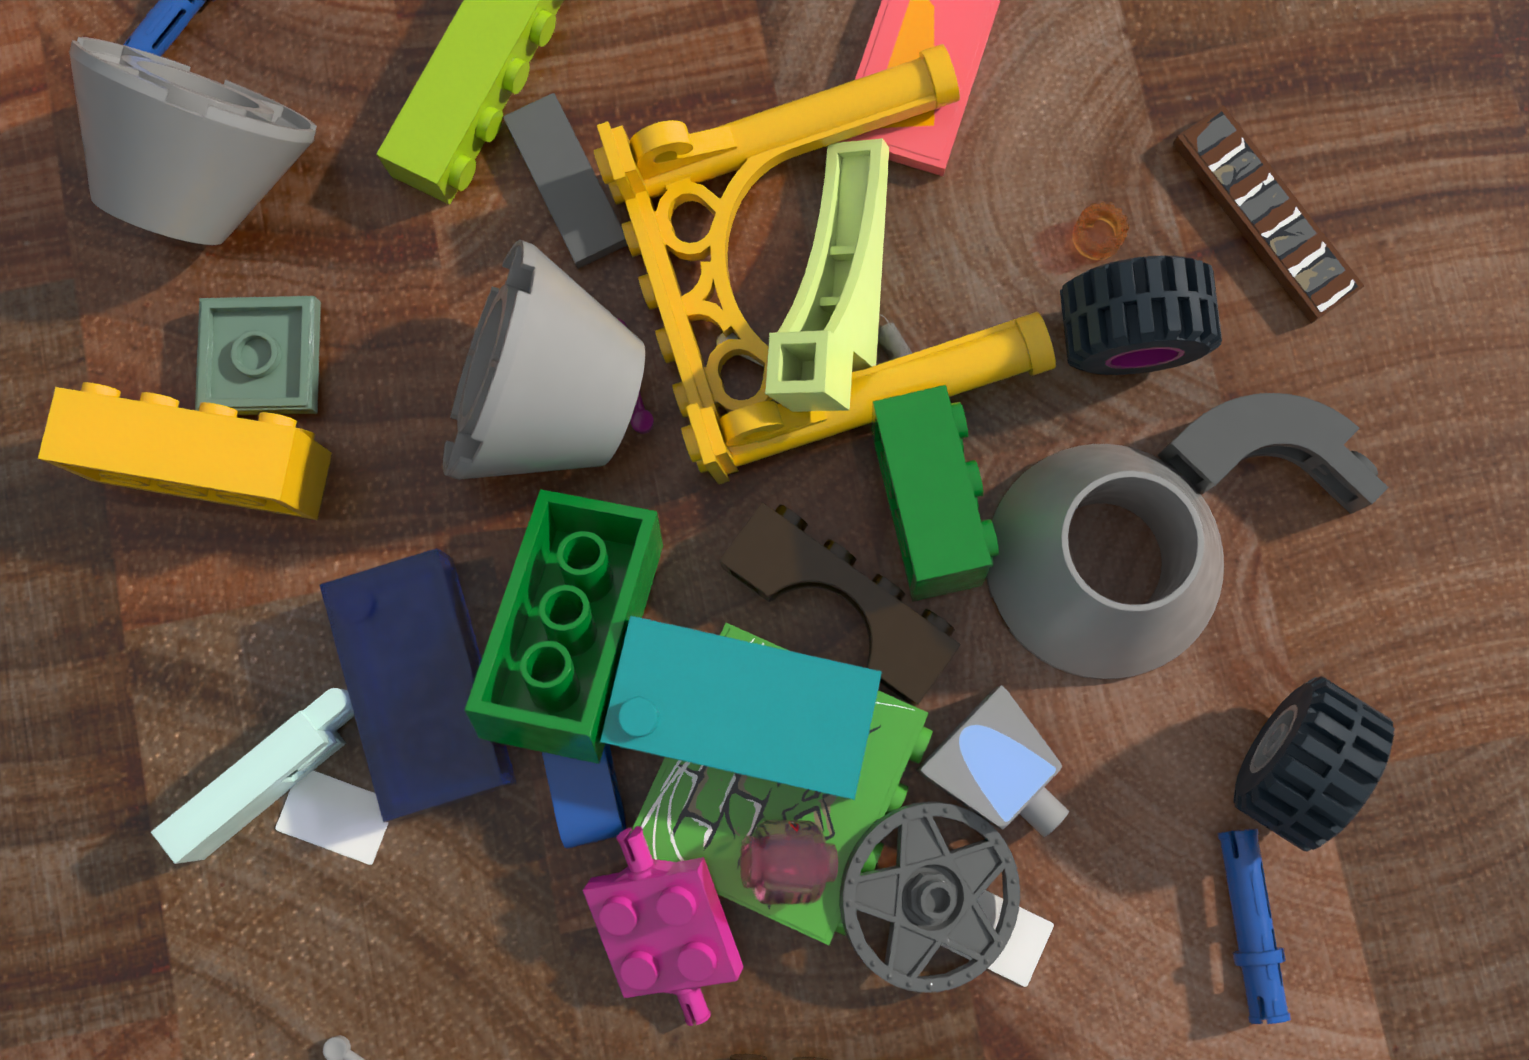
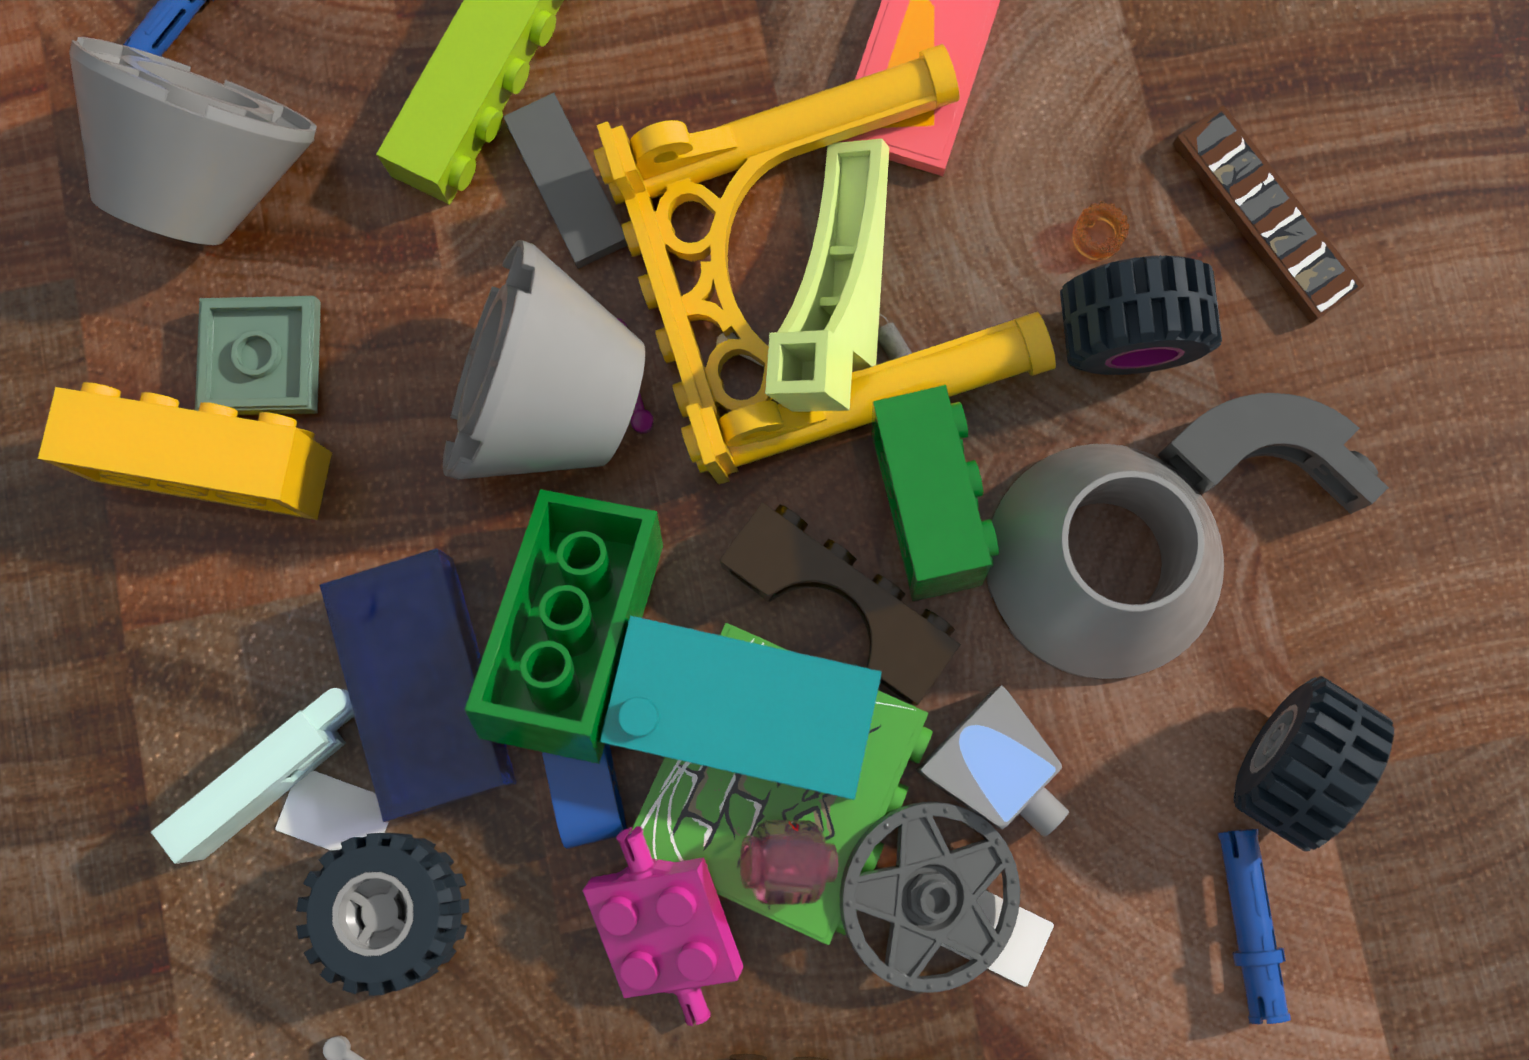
(382, 912): none -> black wheel

